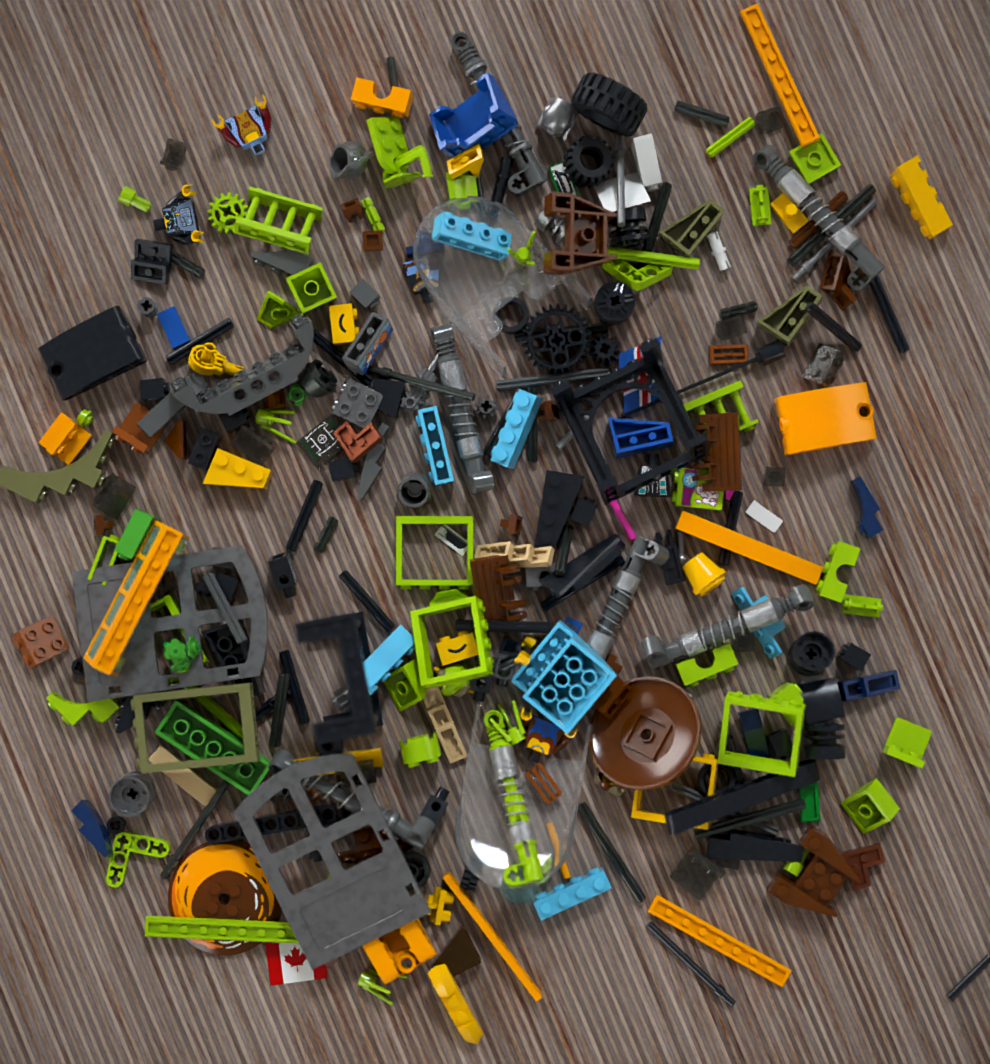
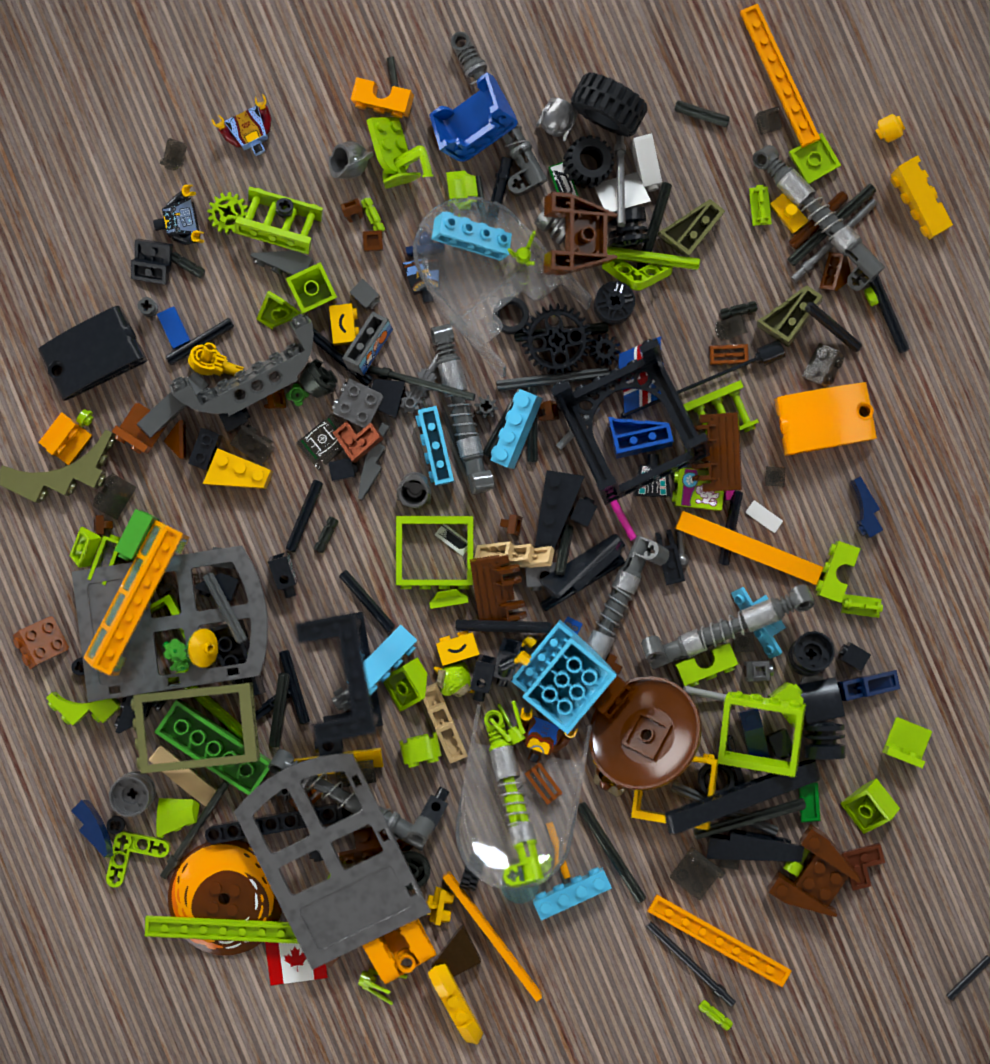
(85, 547): none -> lime slope
(129, 197): lime piece -> none
(154, 389): black brick -> none
(175, 814): none -> lime slope
(203, 648): none -> yellow dish
(266, 418): lime plant -> none
(280, 204): none -> black bush
(422, 646): lime window -> none
(468, 160): yellow slope -> none
(703, 574): yellow piece -> none
(705, 693): none -> light grey bar
(715, 1015): none -> lime axle
(718, 251): white pin -> none
(730, 137): lime axle -> none
(758, 670): none -> flat silver window
(844, 297): reddish brown tile -> none
(871, 296): none -> lime tile
(890, 128): none -> yellow head

